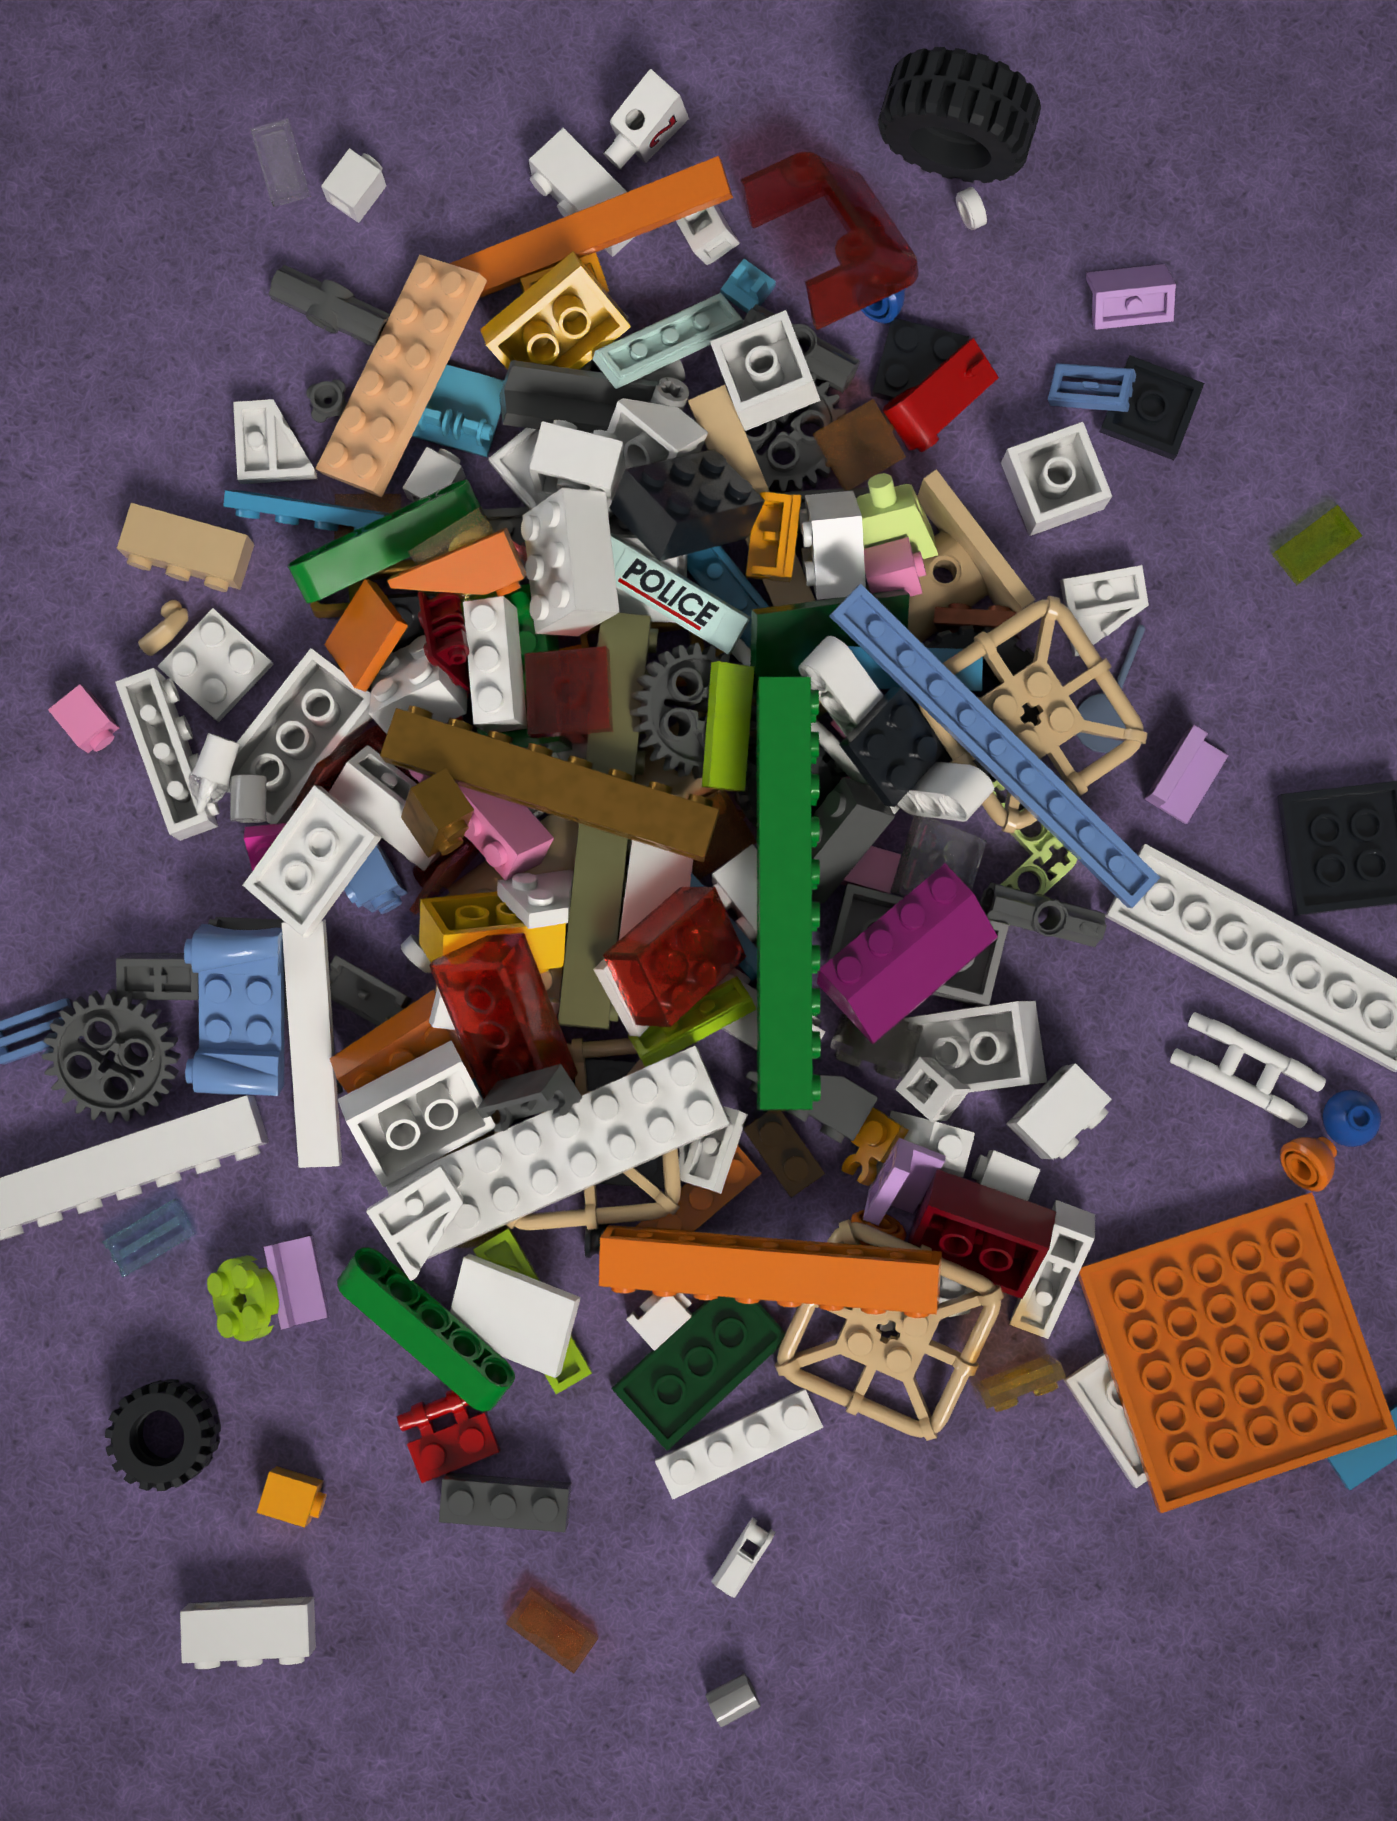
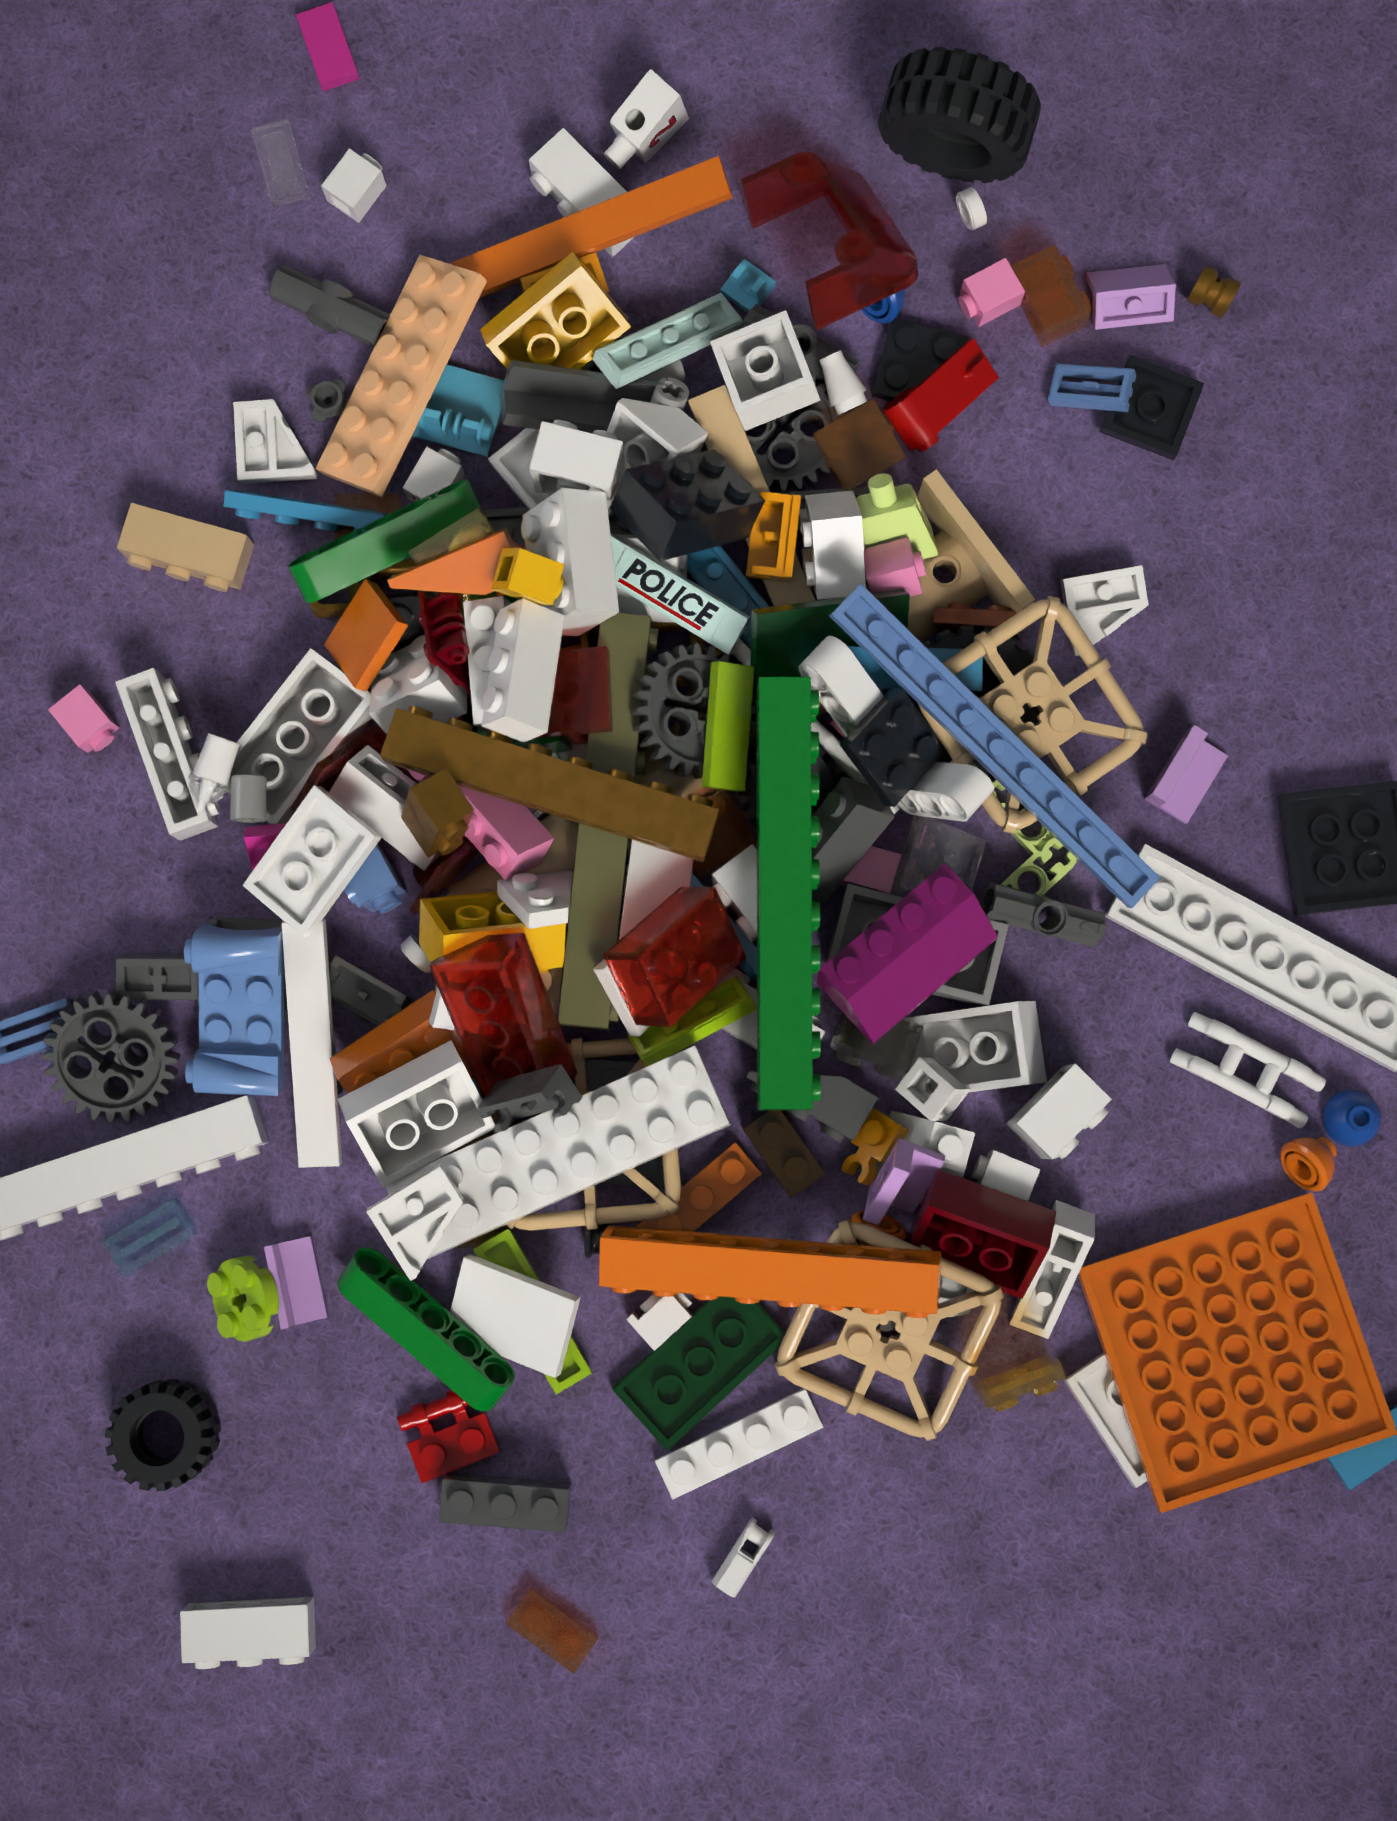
(165, 631): tan arm -> none
(215, 665): white plate -> none
(292, 1497): light orange brick -> none
(327, 46): none -> dark pink tile
(522, 670): none -> white brick
(528, 576): none -> yellow brick
(708, 234): white brick -> none
(710, 1157): white wing -> none
(733, 1700): light grey piece -> none
(842, 384): none -> white cone
(990, 293): none -> bright pink brick
(1051, 296): none -> clear orange brick
(1056, 478): white brick -> none
(1099, 709): sand blue piece -> none
(1213, 291): none -> pearl gold wheel
(1317, 545): clear neon green tile -> none

